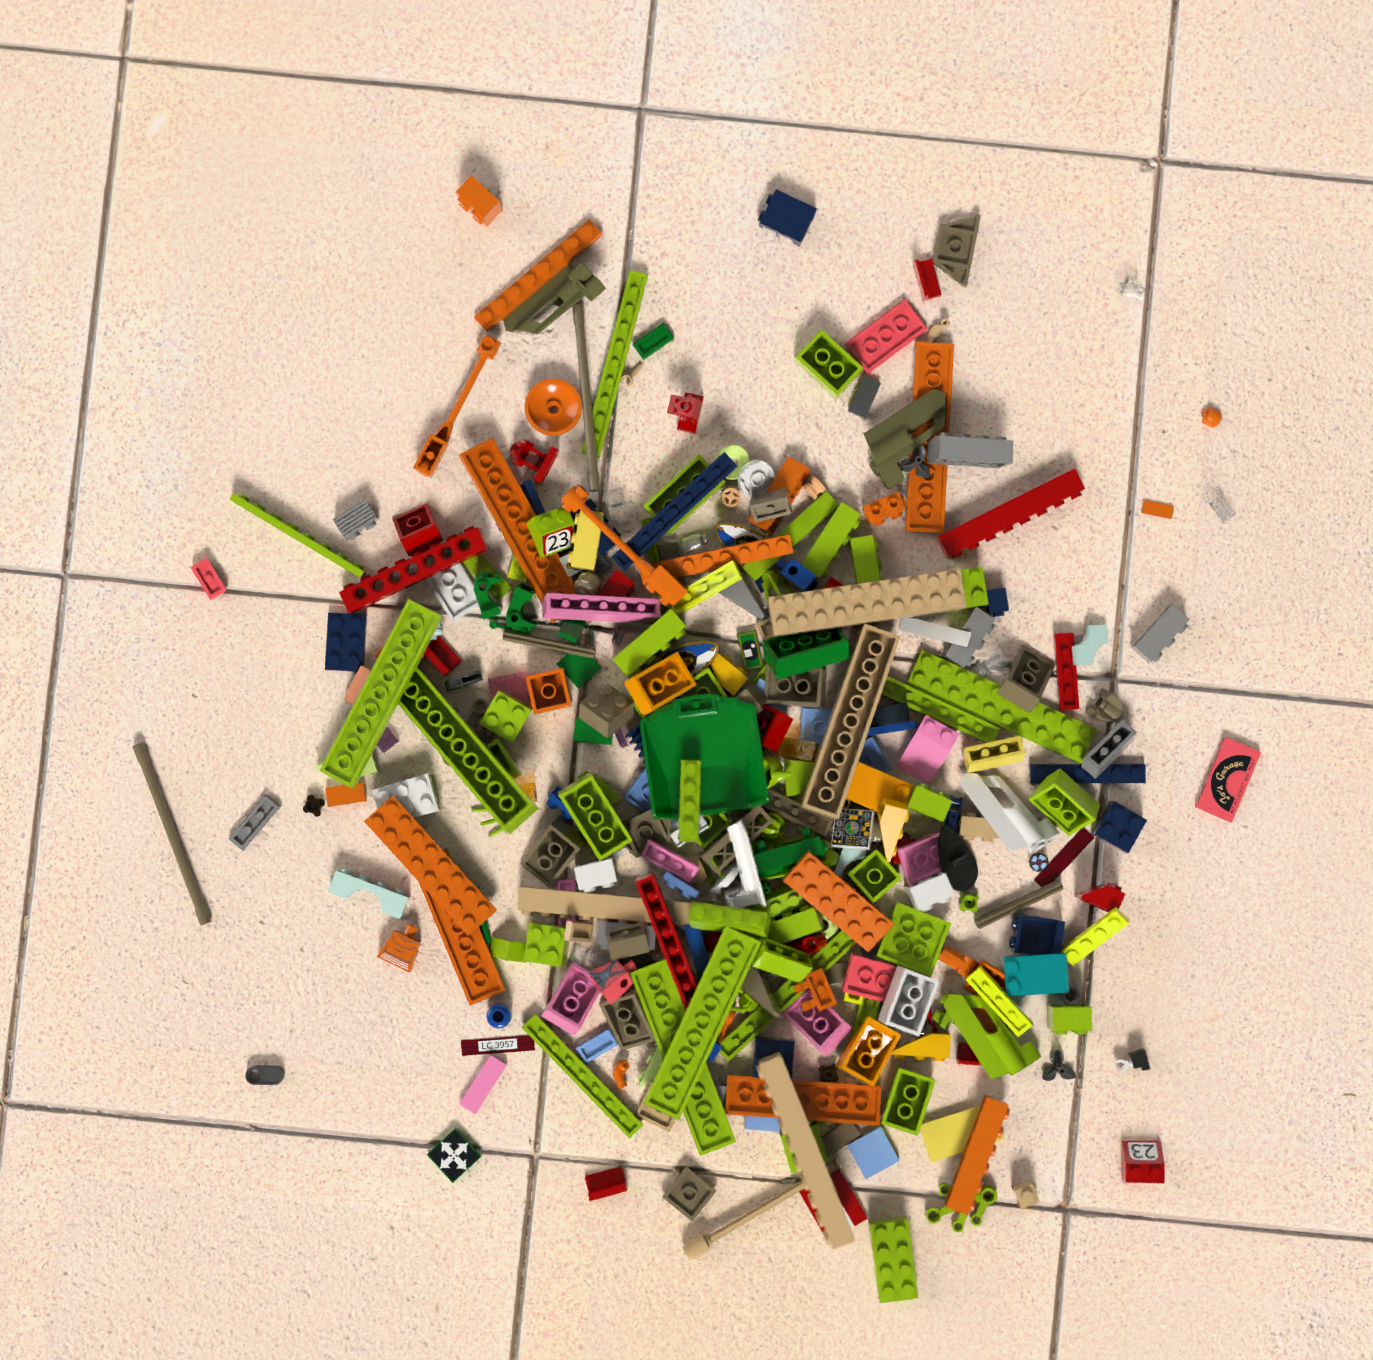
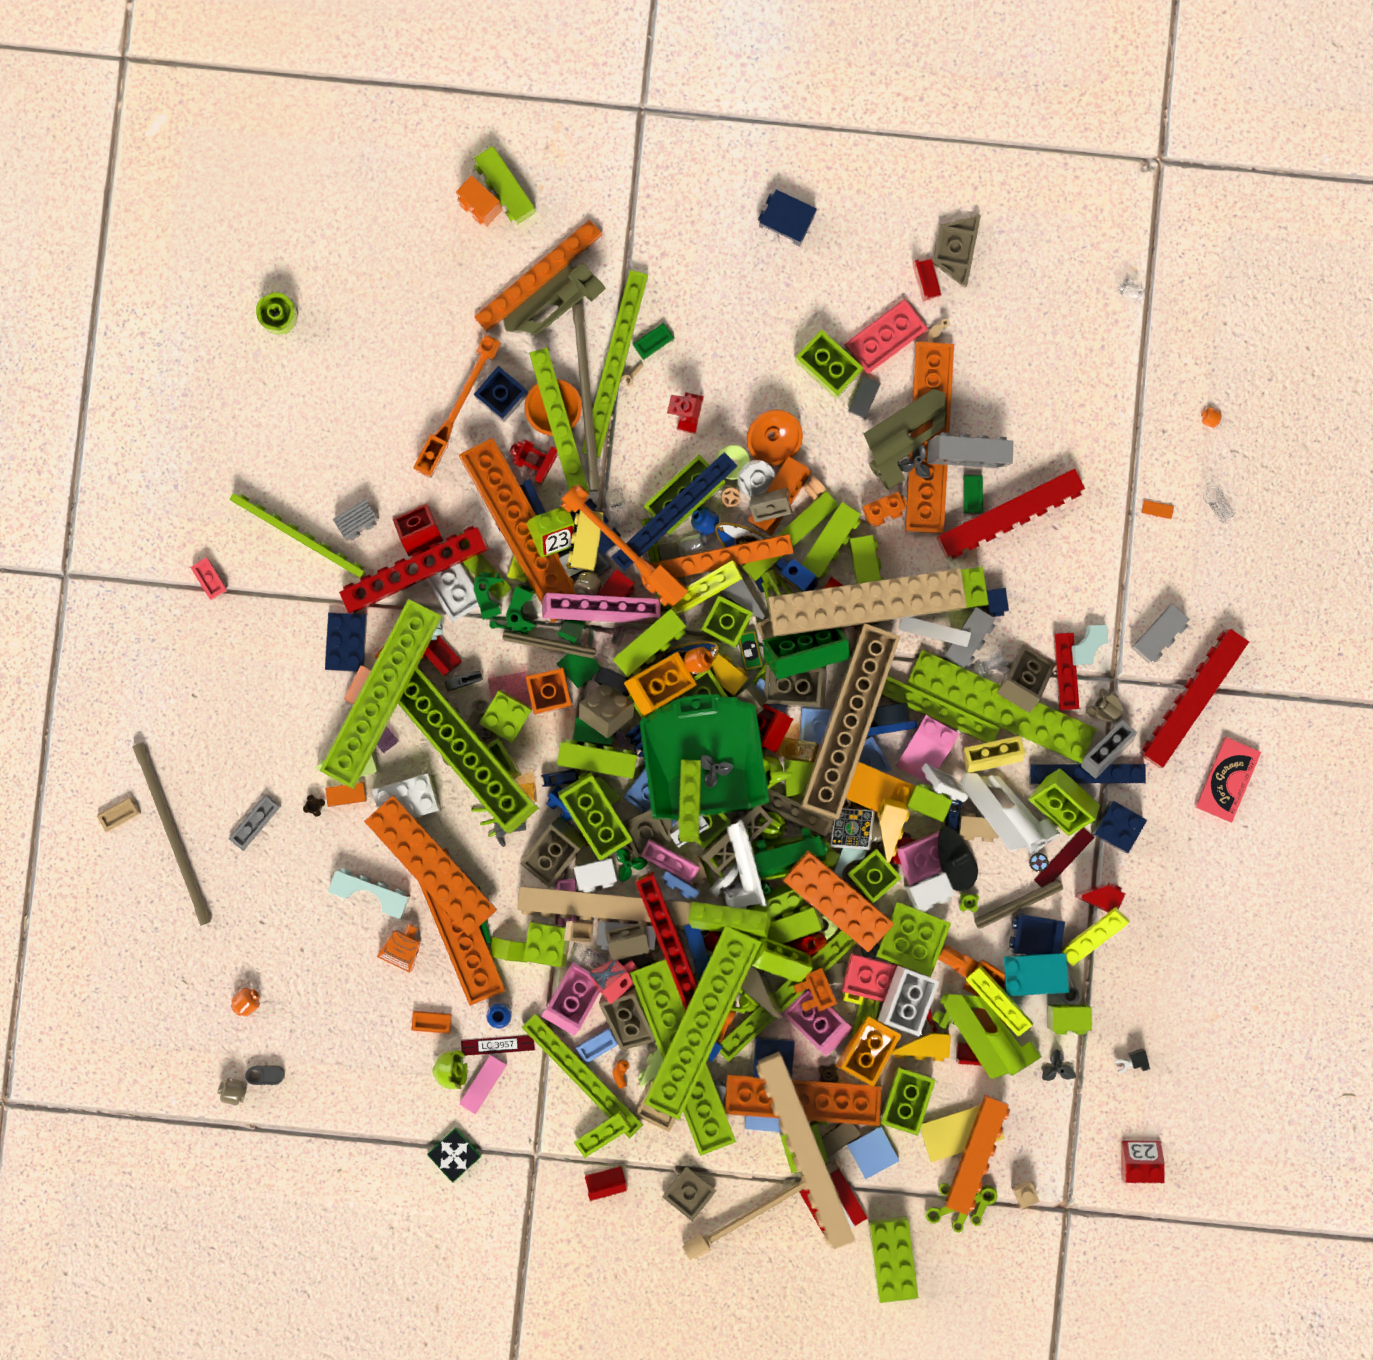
(118, 814): none -> tan tile
(232, 1091): none -> dark tan head
(245, 1002): none -> orange head
(272, 304): none -> lime brick
(431, 1022): none -> orange tile
(450, 1071): none -> lime cylinder
(500, 832): none -> dark grey plant
(501, 394): none -> dark blue brick
(504, 185): none -> lime brick
(558, 418): none -> lime plate
(562, 777): none -> dark blue bar
(597, 760): none -> lime brick
(602, 1134): none -> lime plate
(612, 679): none -> black tyre
(625, 872): none -> green plant
(698, 660): none -> orange head
(704, 520): none -> blue head
(722, 768): none -> dark grey plant
(727, 622): none -> lime brick
(784, 441): none -> orange dish
(944, 783): none -> white plate
(972, 494): none -> green tile
(1194, 698): none -> red brick

